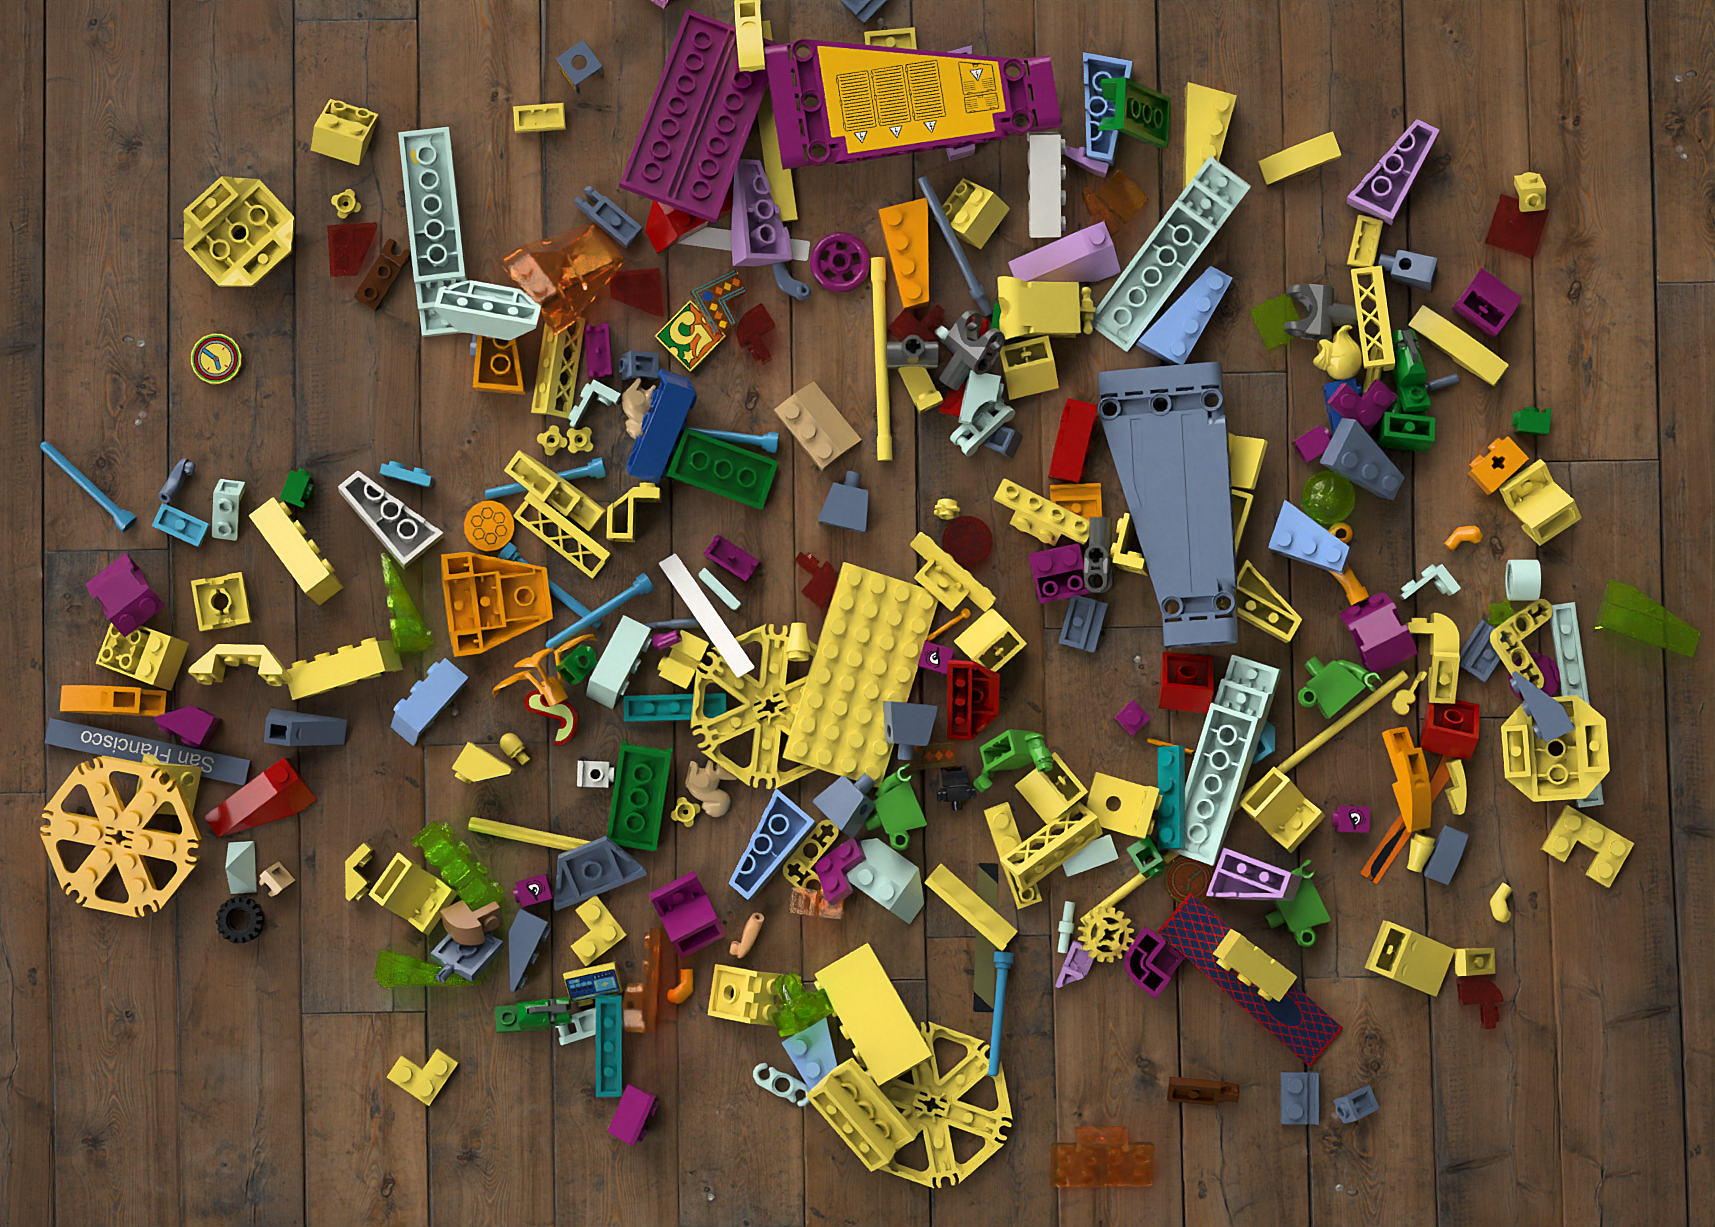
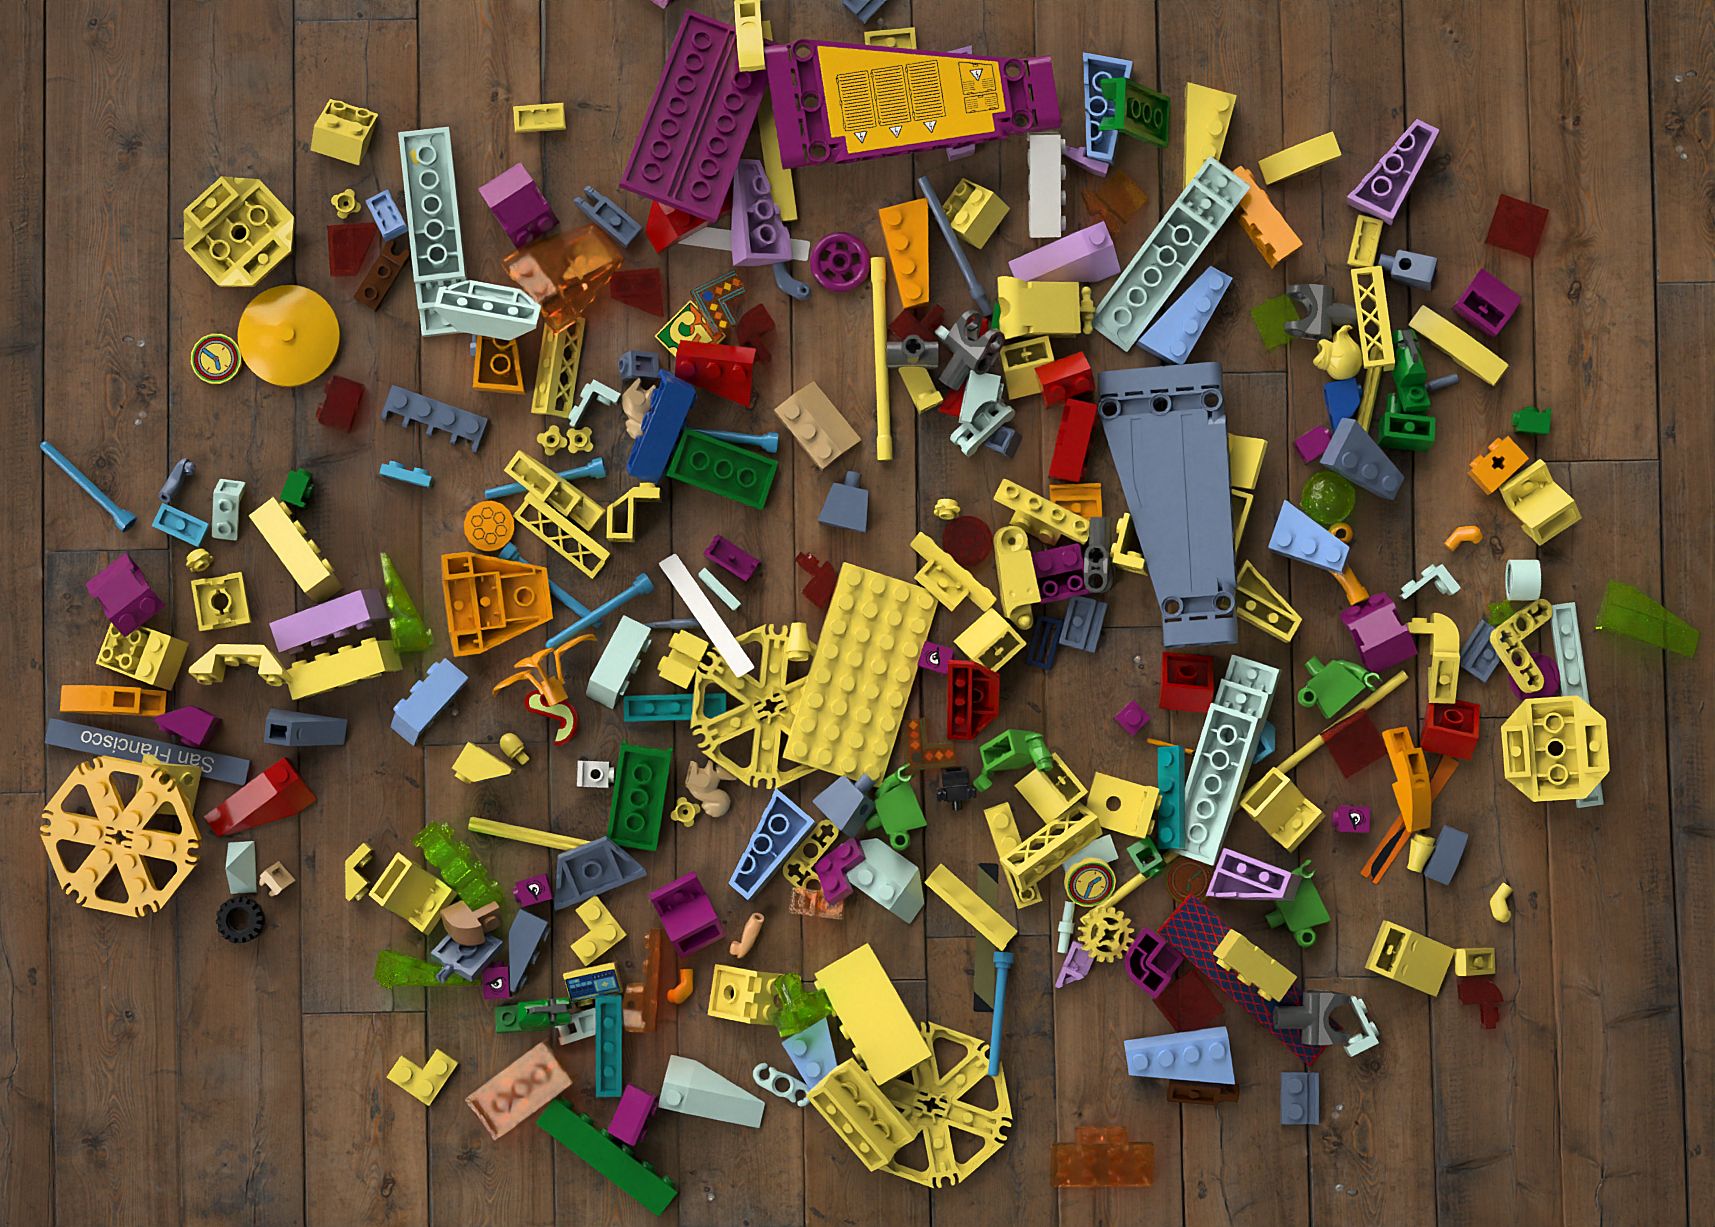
(198, 560): none -> light yellow plate
(289, 336): none -> yellow dish
(328, 620): none -> lavender wedge
(340, 403): none -> clear red brick
(387, 215): none -> medium blue plate
(393, 523): white wedge -> none
(436, 415): none -> sand blue hinge
(496, 981): none -> magenta brick
(518, 205): none -> magenta piece
(520, 1089): none -> clear orange plate
(570, 667): green brick -> none
(577, 76): sand blue piece -> none
(598, 351): magenta hinge -> none
(607, 1156): none -> green brick
(663, 641): magenta arm -> none
(702, 1092): none -> light aqua wedge
(718, 369): none -> red wedge
(908, 725): sand blue torso -> none
(965, 613): light orange hinge -> none
(1015, 575): none -> light yellow piece
(1050, 621): none -> dark blue tile
(1065, 379): none -> red slope
(1089, 882): none -> tile
(1188, 1003): none -> clear red plate
(1190, 1056): none -> light blue wedge
(1264, 223): none -> light orange wedge
(1313, 1017): none -> dark grey connector
(1354, 743): none -> clear red plate
(1356, 1104): sand blue bracket -> none
(1358, 1042): none -> light aqua bracket
(1363, 409): magenta plate -> none
(1406, 697): light yellow piece -> none
(1457, 794): light yellow slope -> none
(1531, 192): light yellow bracket -> none
(1548, 713): sand blue slope -> none
(1610, 847): light yellow plate -> none

